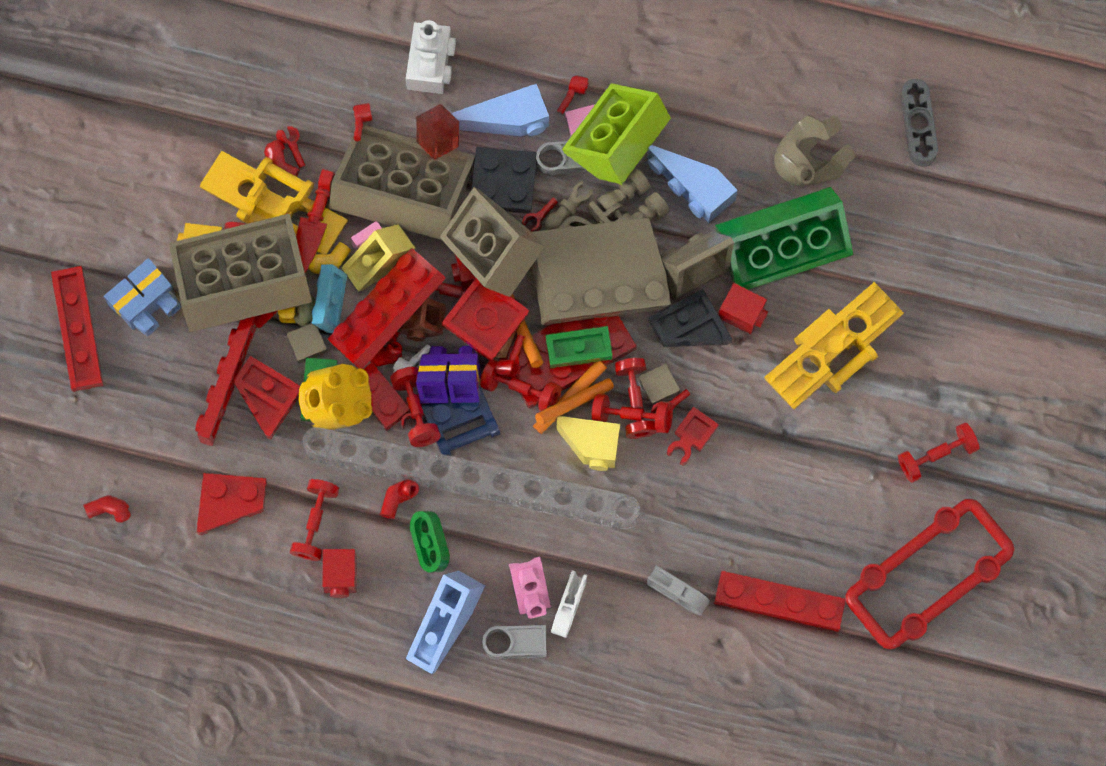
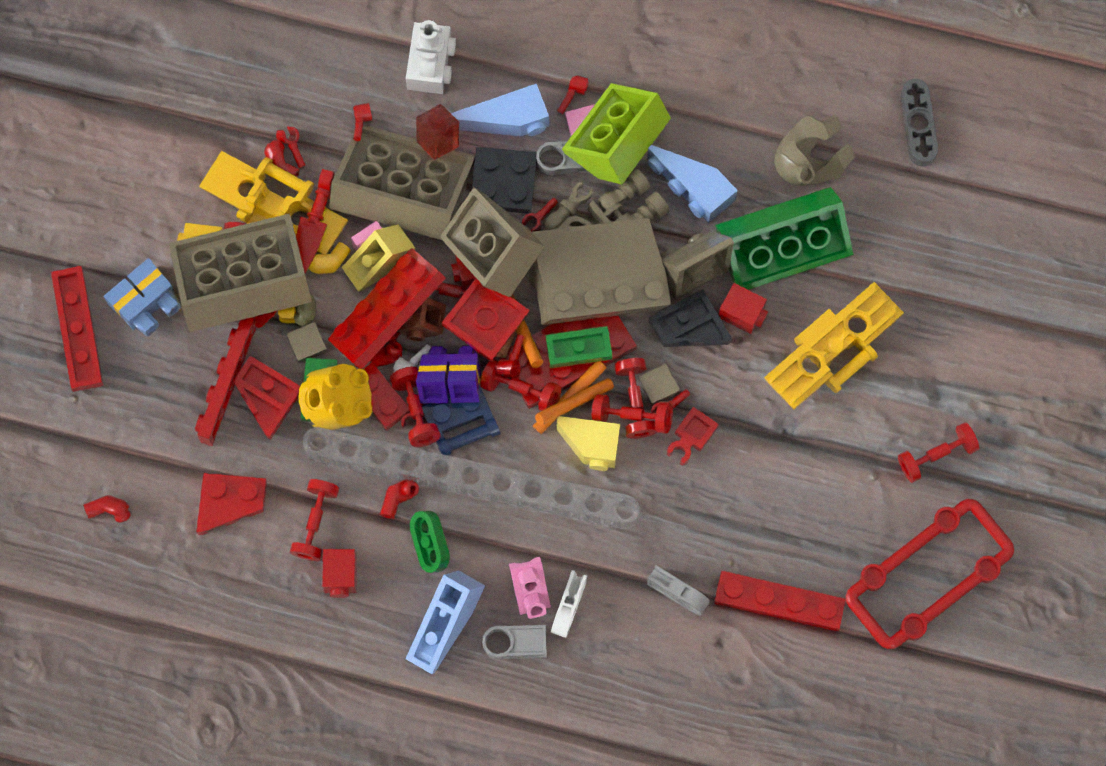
(329, 298): medium azure plate -> none

